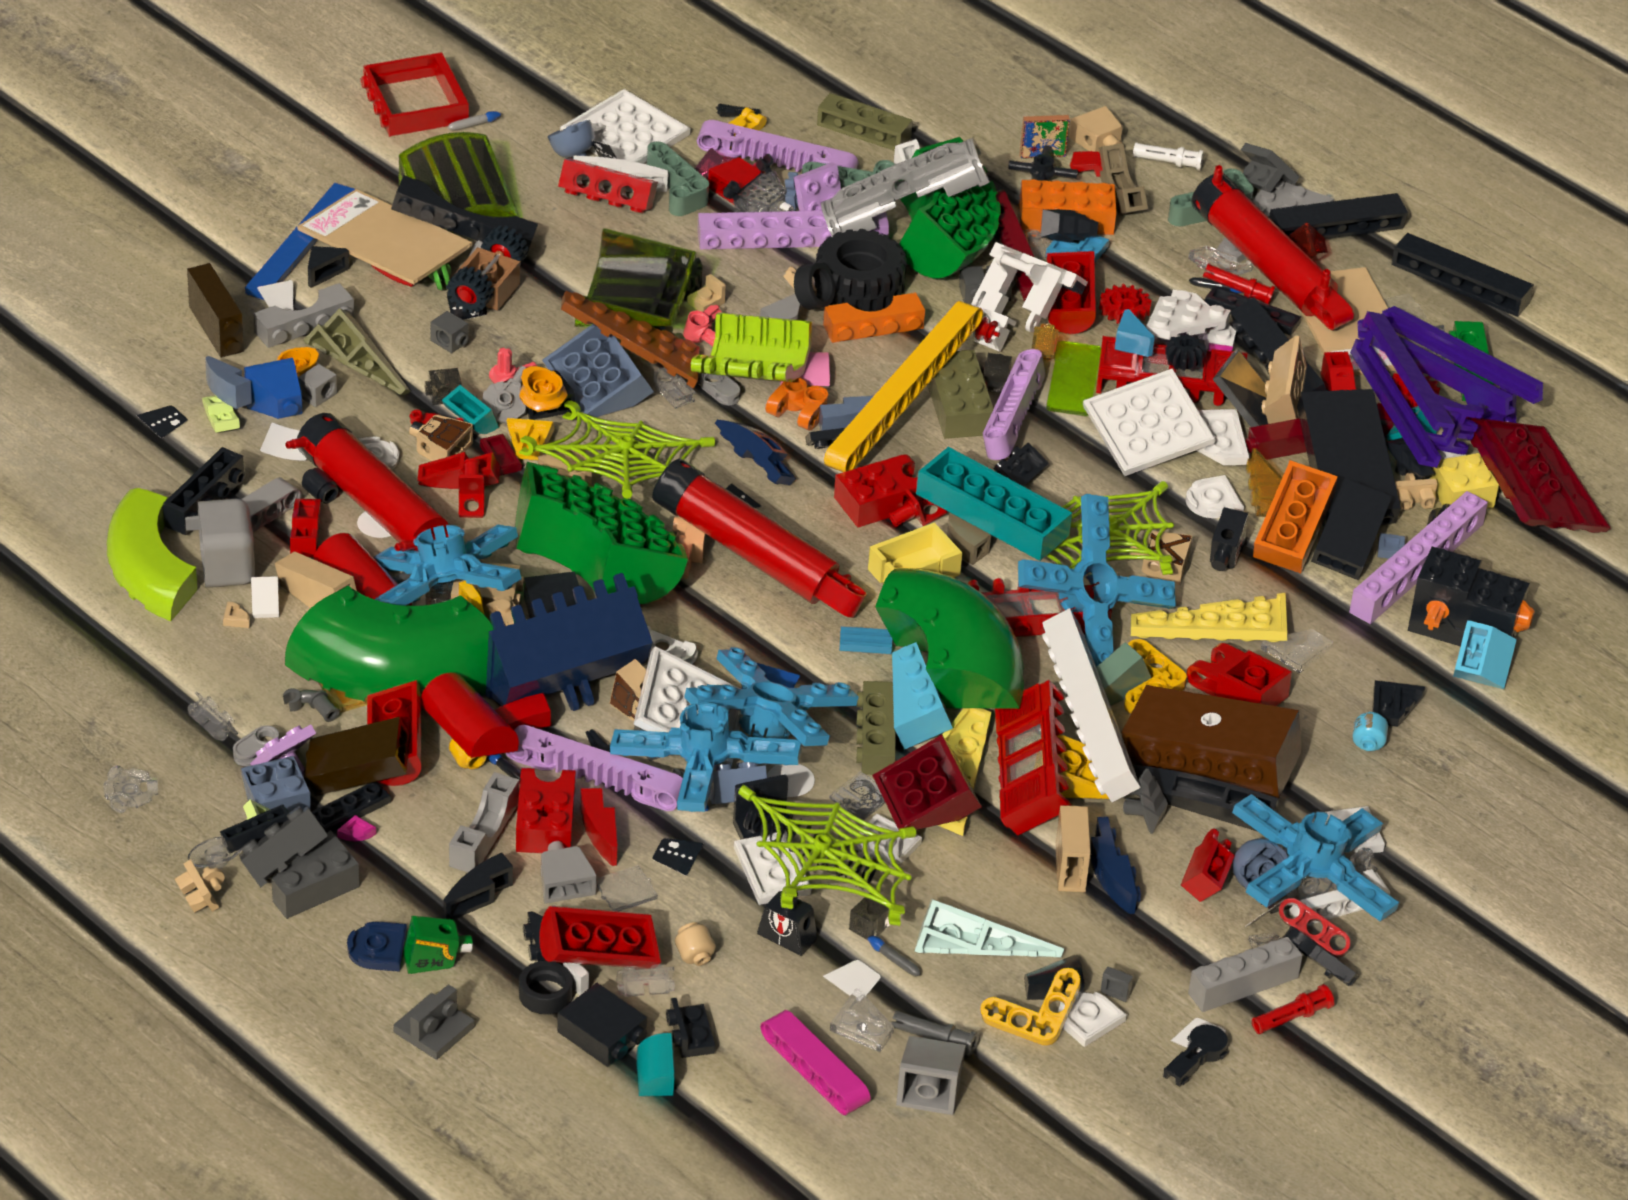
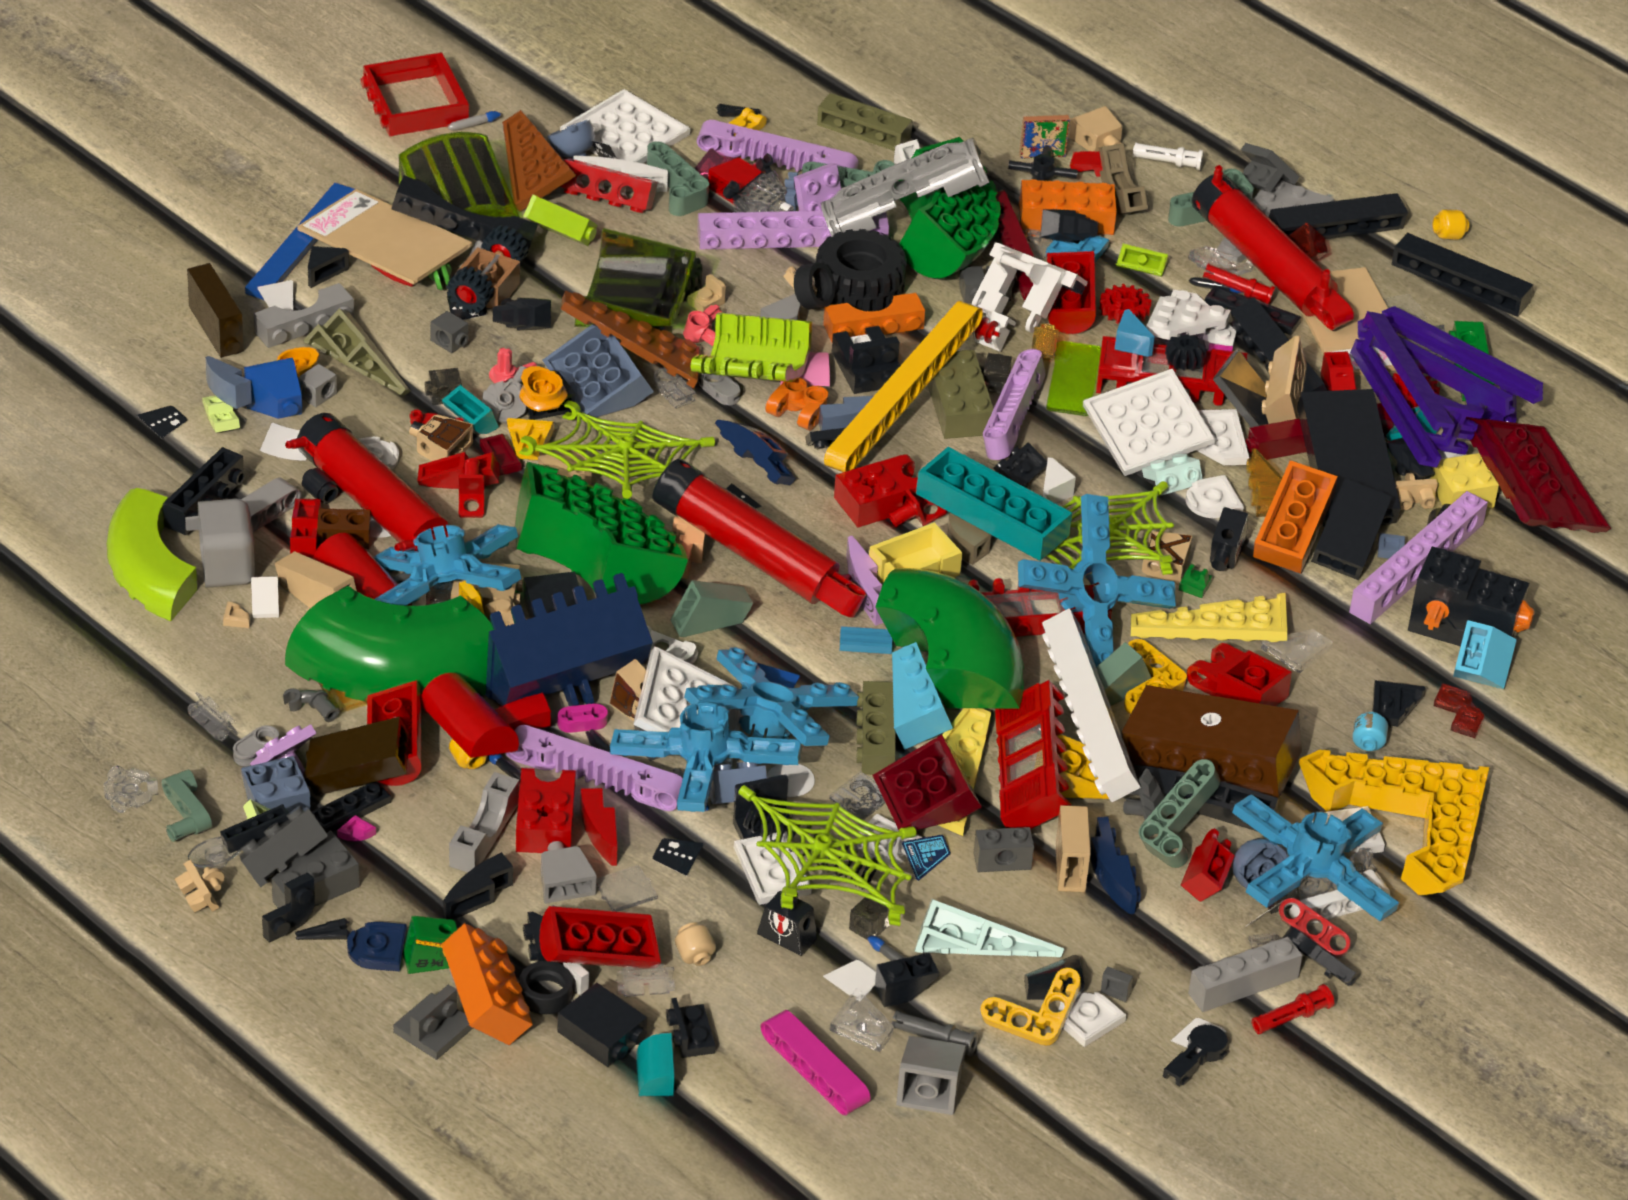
(179, 791): none -> sand green beam
(295, 912): none -> black plate
(326, 931): none -> black piece
(344, 521): none -> reddish brown brick
(487, 984): none -> orange brick
(524, 313): none -> black connector
(531, 161): none -> dark orange wing
(560, 220): none -> lime slope
(582, 718): none -> dark pink beam
(710, 607): none -> sand green slope
(864, 574): none -> lavender slope
(866, 359): none -> black brick
(904, 978): none -> black slope
(925, 854): none -> dark blue sticker
(1003, 849): none -> dark grey brick
(1058, 482): none -> white slope
(1142, 260): none -> lime slope
(1177, 473): none -> light aqua bracket
(1195, 582): none -> green tile
(1200, 781): none -> sand green beam
(1438, 792): none -> yellow wedge
(1450, 224): none -> yellow head
(1468, 717): none -> clear red tile

